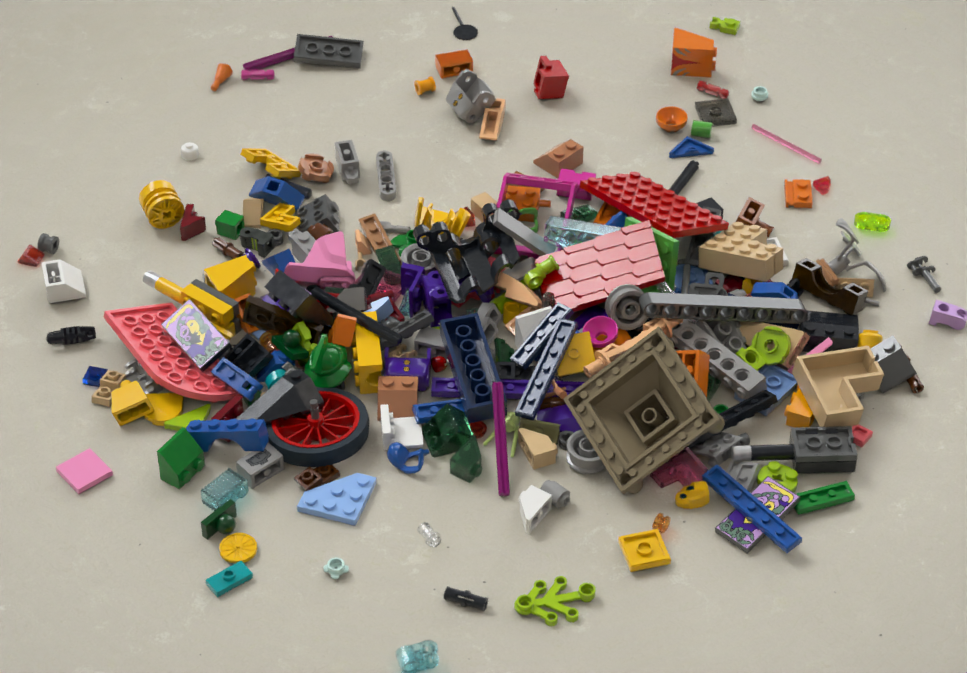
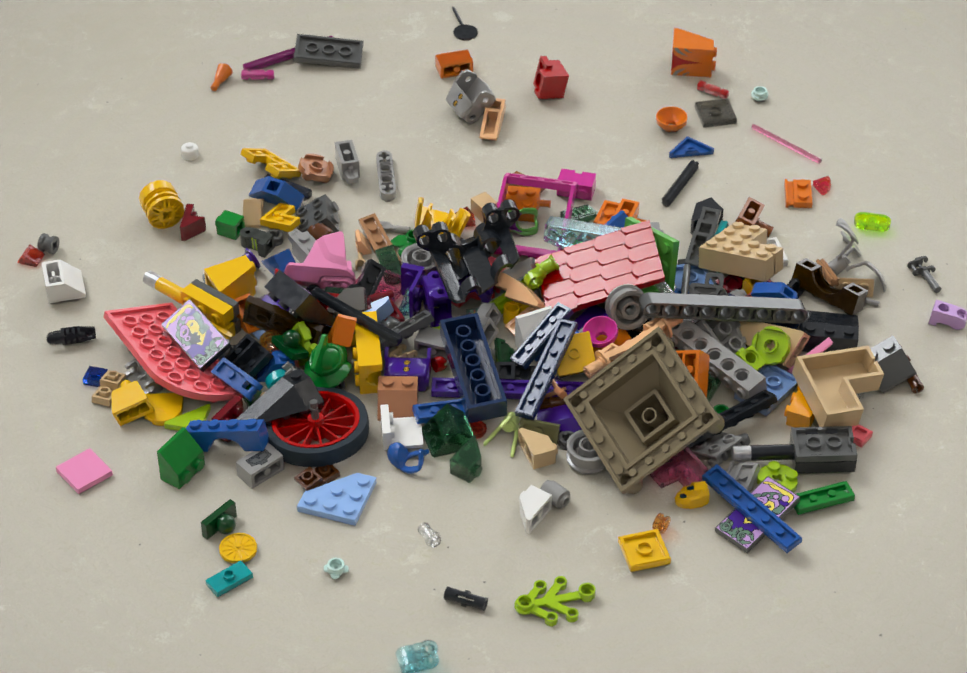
(223, 488): clear light blue brick -> none
(226, 248): reddish brown axle -> none
(425, 85): light orange bush -> none
(500, 439): magenta axle -> none
(522, 233): light grey tile -> none
(548, 300): clear smoke tile -> none
(565, 156): nougat slope -> none
(653, 202): red plate -> none
(701, 129): bright green piece -> none
(726, 26): lime plate -> none
(870, 338): yellow head -> none

